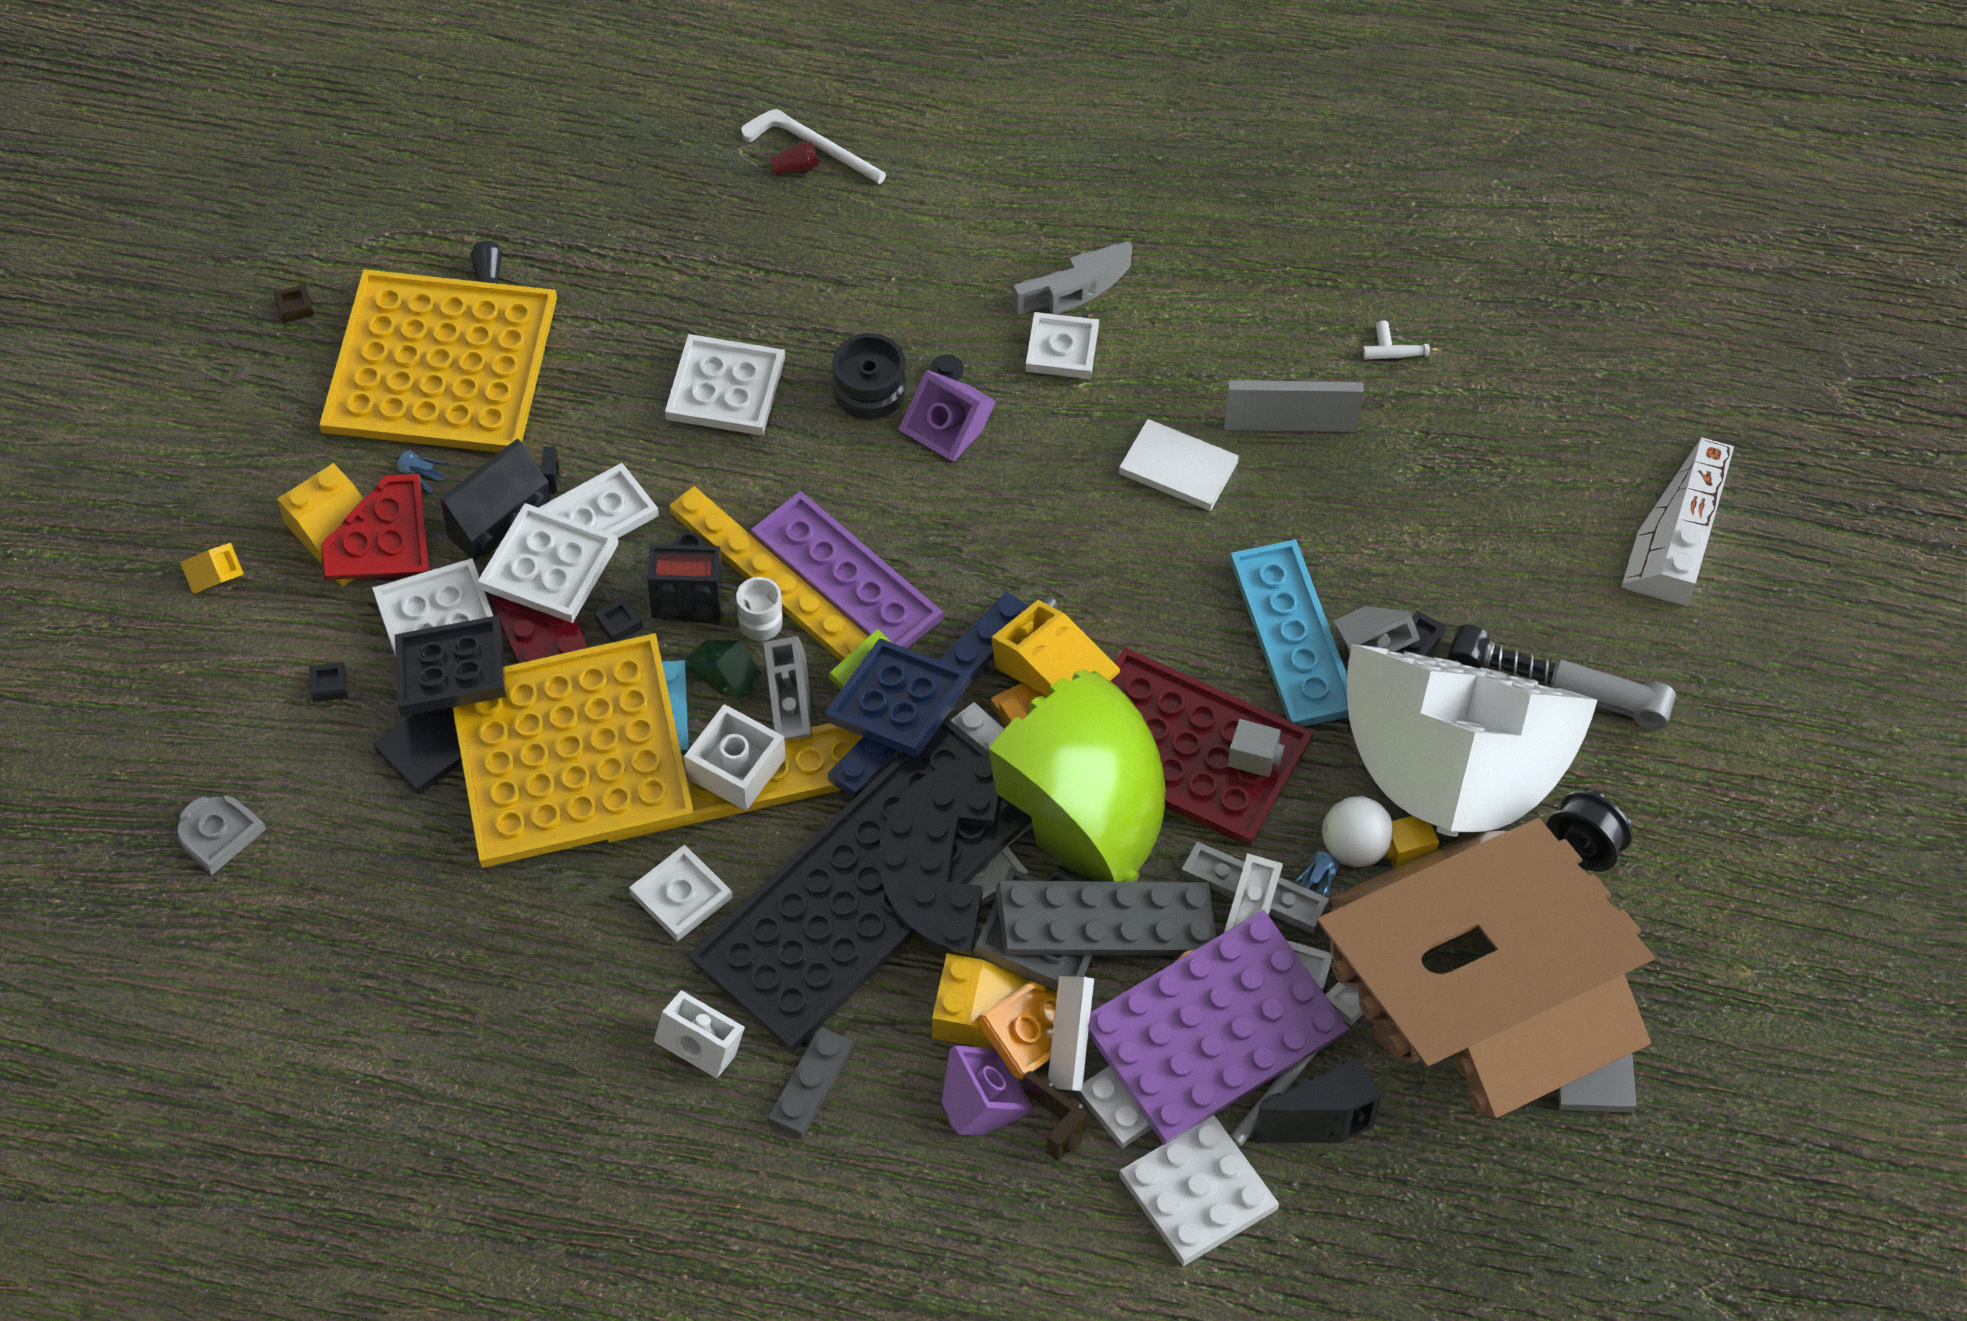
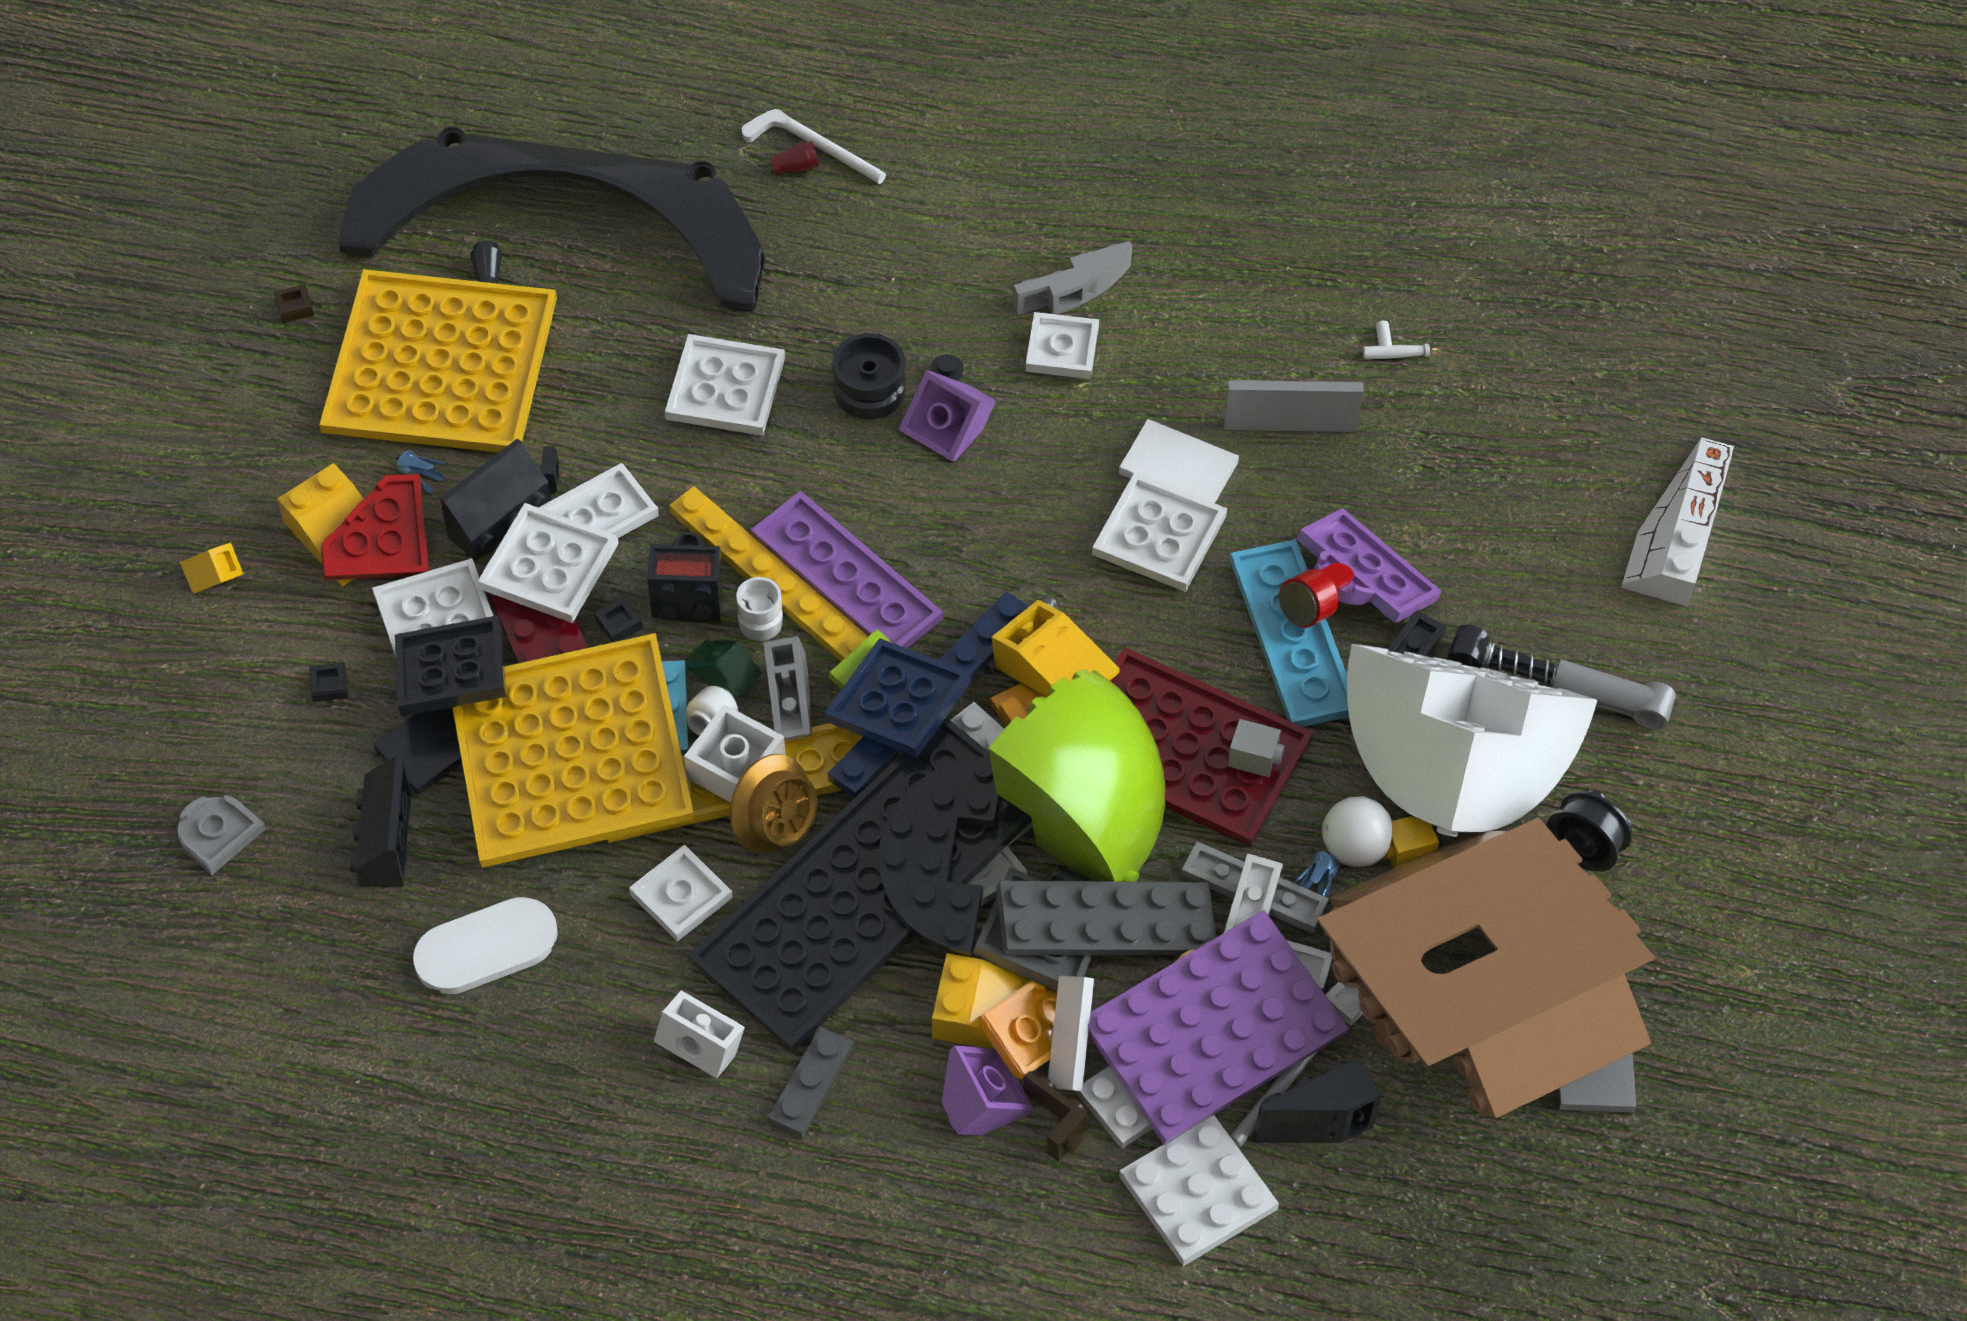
(382, 826): none -> black slope
(431, 171): none -> black panel
(485, 945): none -> white tile
(706, 705): none -> white head
(772, 804): none -> pearl gold wheel
(1159, 532): none -> white plate
(1352, 569): none -> medium lavender plate
(1377, 628): light grey slope -> none

